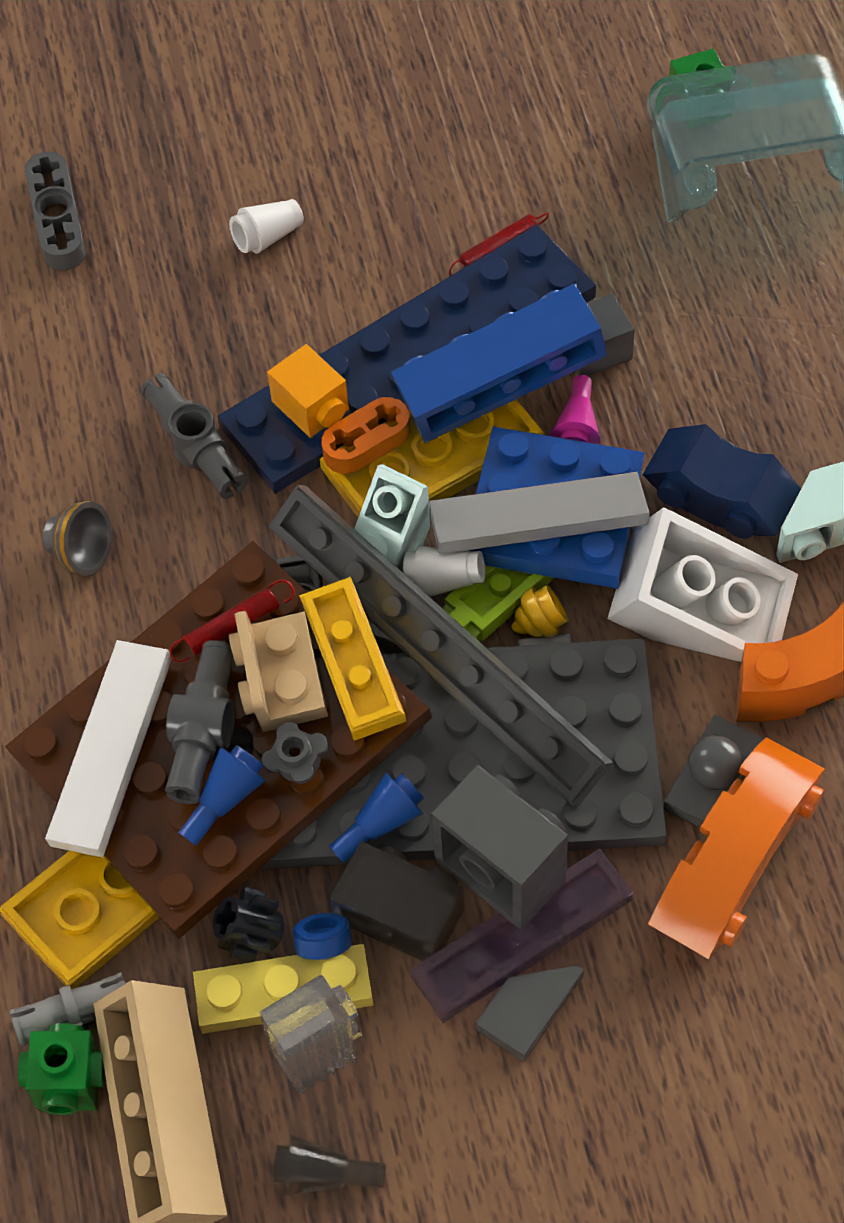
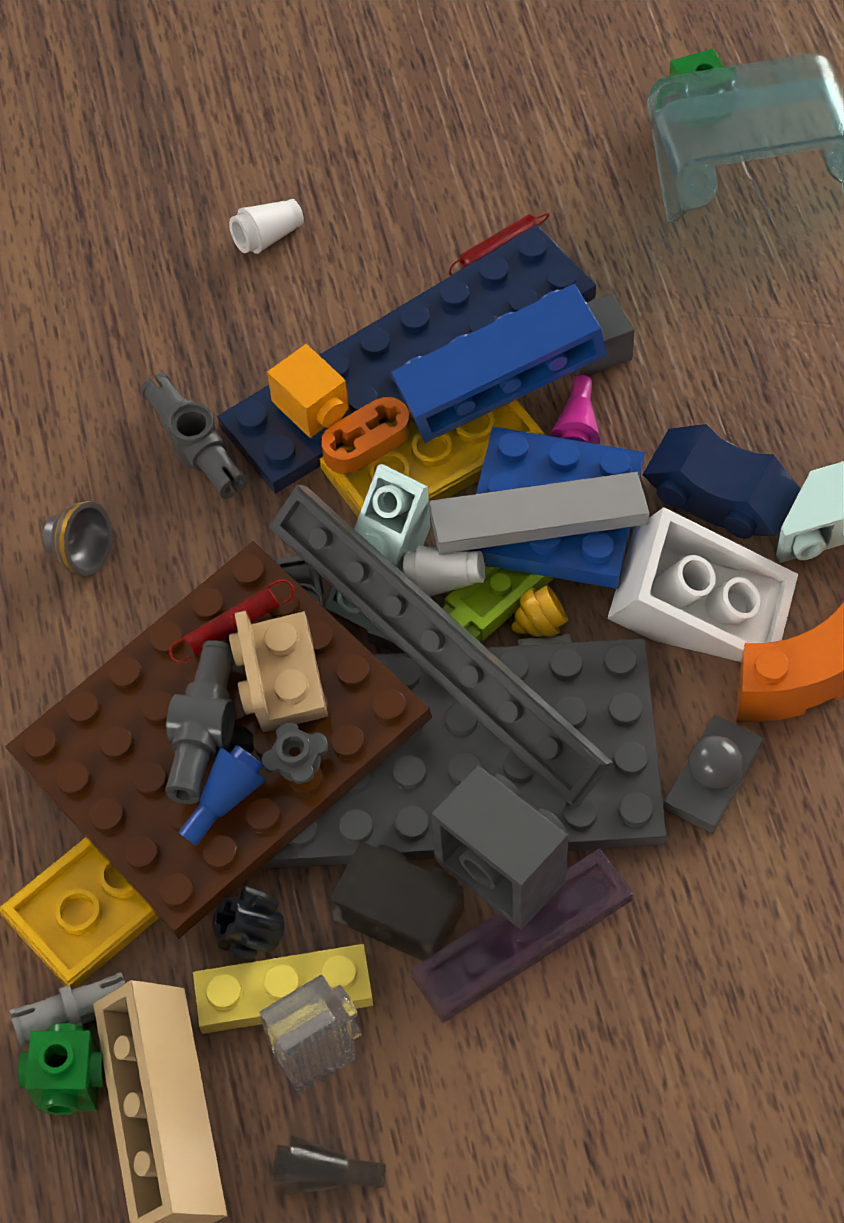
(65, 223): dark grey beam -> none
(109, 749): white tile -> none
(322, 936): blue tile -> none
(353, 658): yellow tile -> none
(386, 809): blue cone -> none
(527, 1008): dark grey tile -> none
(743, 834): orange brick -> none

